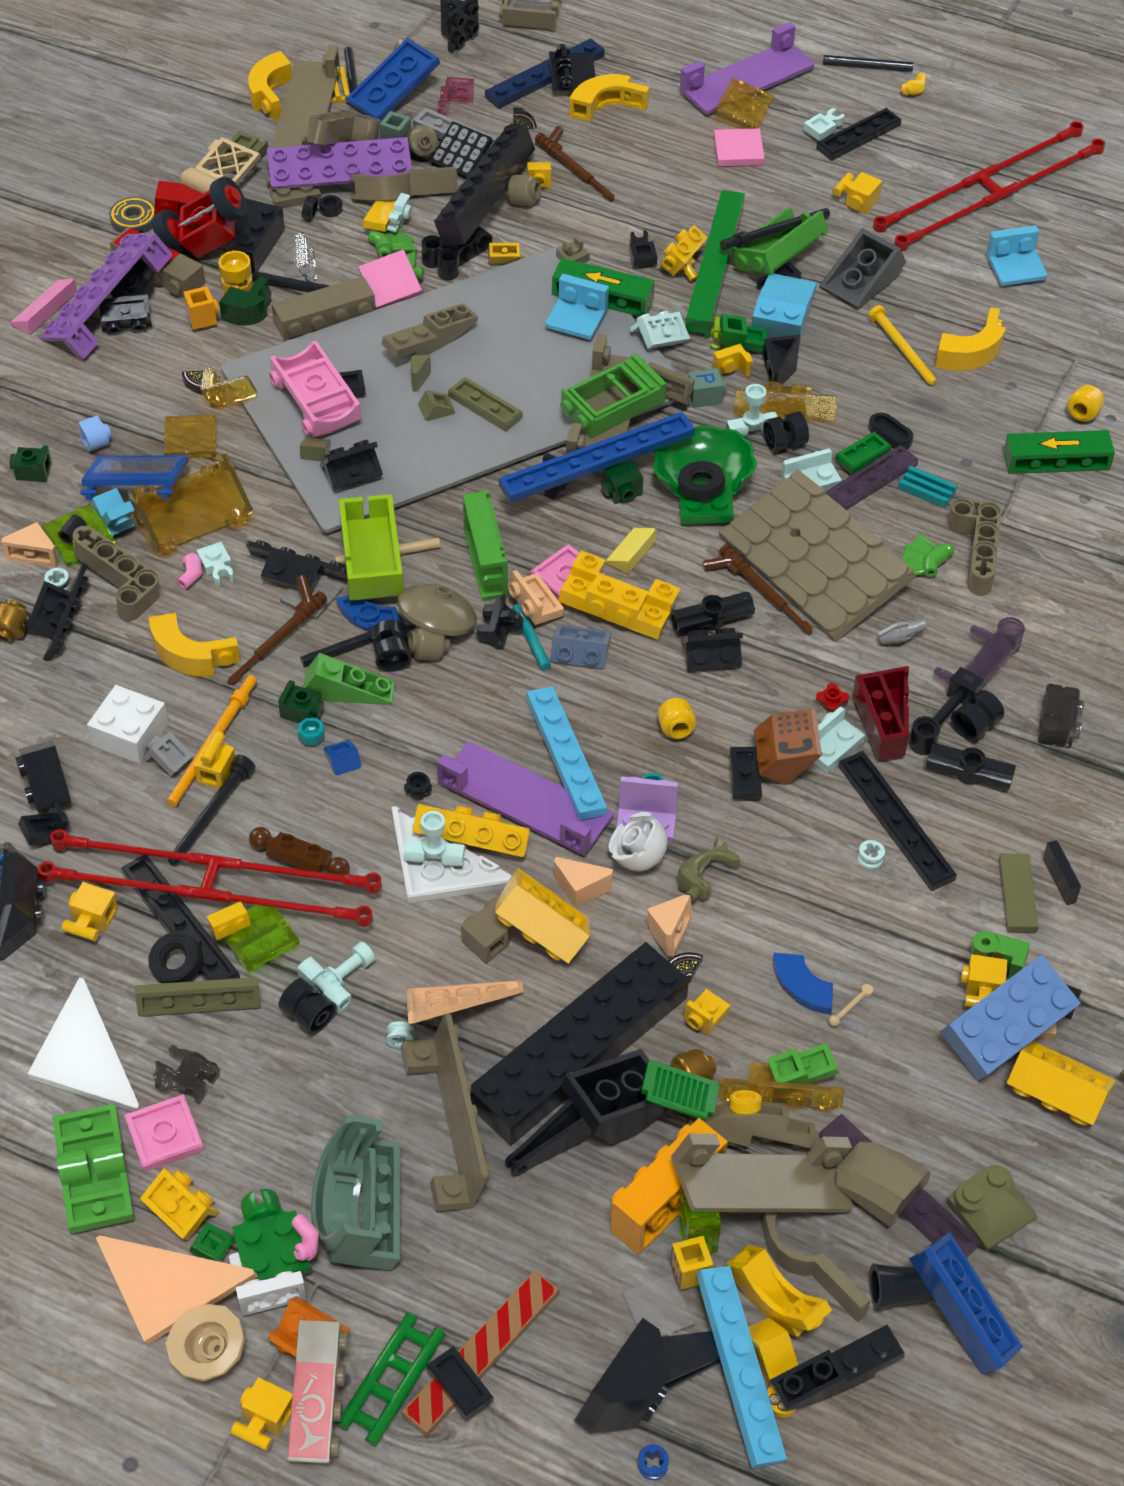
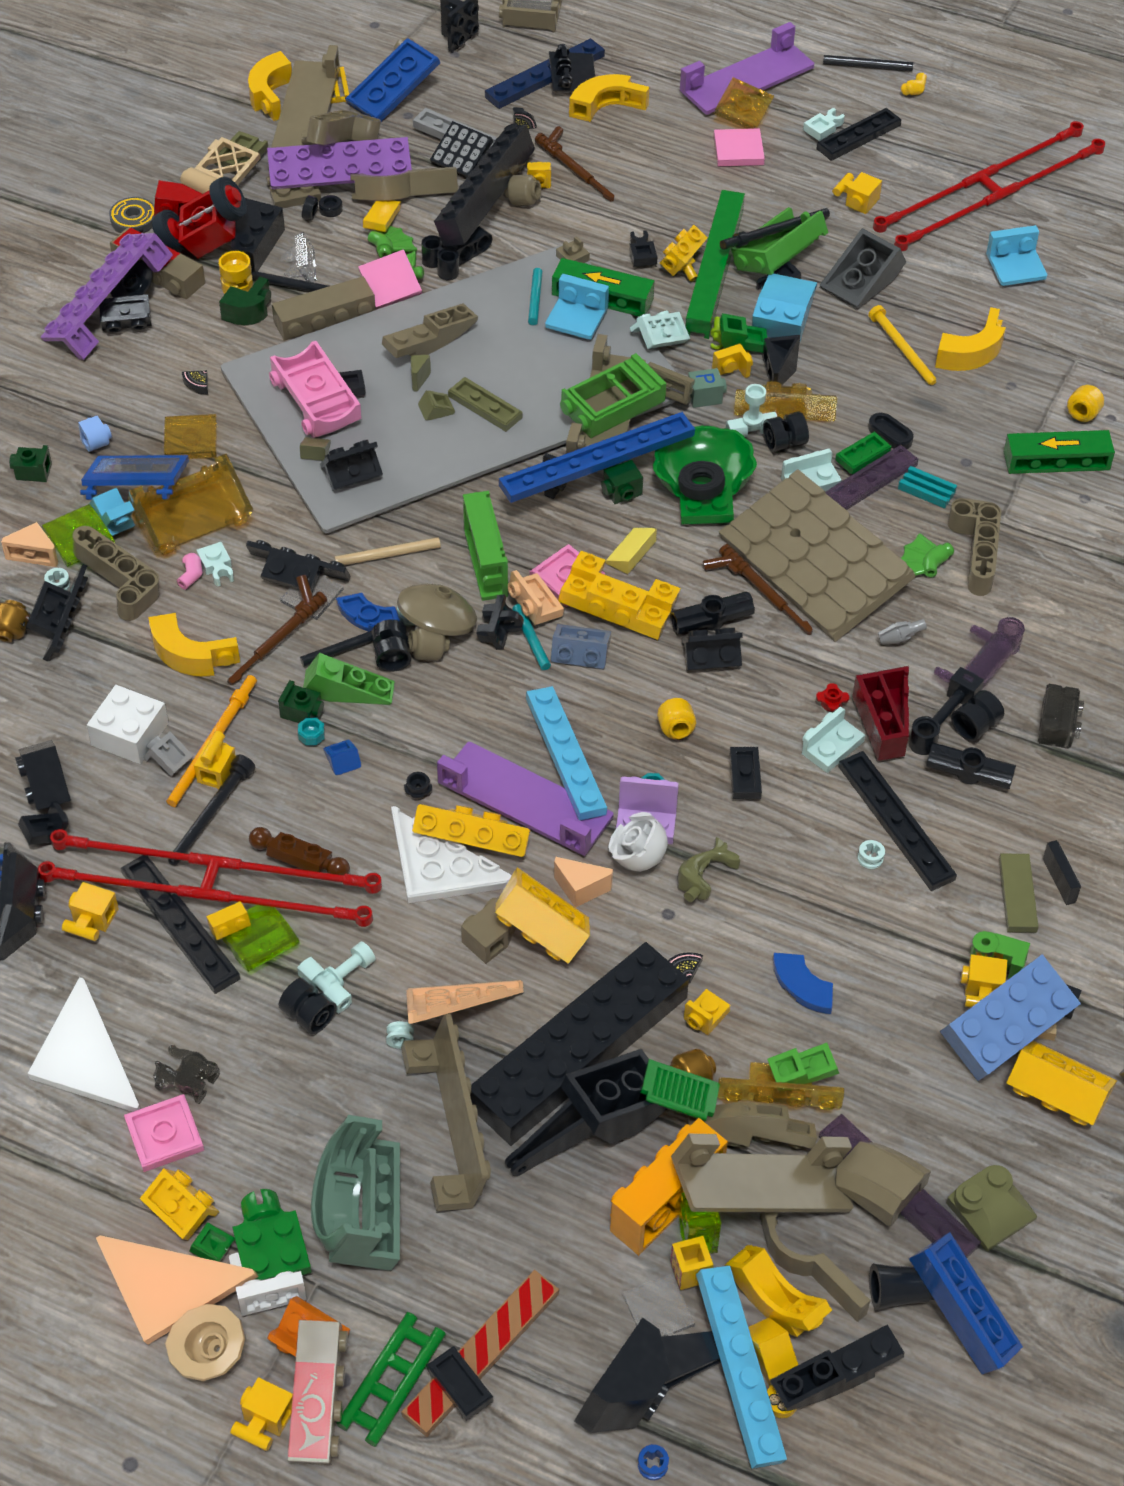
(45, 305): bright pink slope -> none
(67, 530): black hinge -> none
(92, 1168): bright green plate -> none
(164, 946): black tyre -> none
(197, 996): olive plate -> none
(200, 307): light orange brick -> none
(223, 392): clear yellow bracket -> none
(308, 1248): bright pink arm -> none
(350, 67): black bar -> none
(371, 548): lime piece -> none
(394, 126): sand green brick -> none
(401, 211): light aqua plate -> none
(415, 137): dark tan head -> none
(434, 845): light aqua bar -> none
(455, 90): clear pink bracket -> none
(503, 253): yellow piece -> none
(535, 296): none -> teal bar
(669, 922): light nougat slope -> none
(745, 1102): yellow tile -> none
(787, 744): dark orange slope -> none
(866, 991): tan hinge -> none

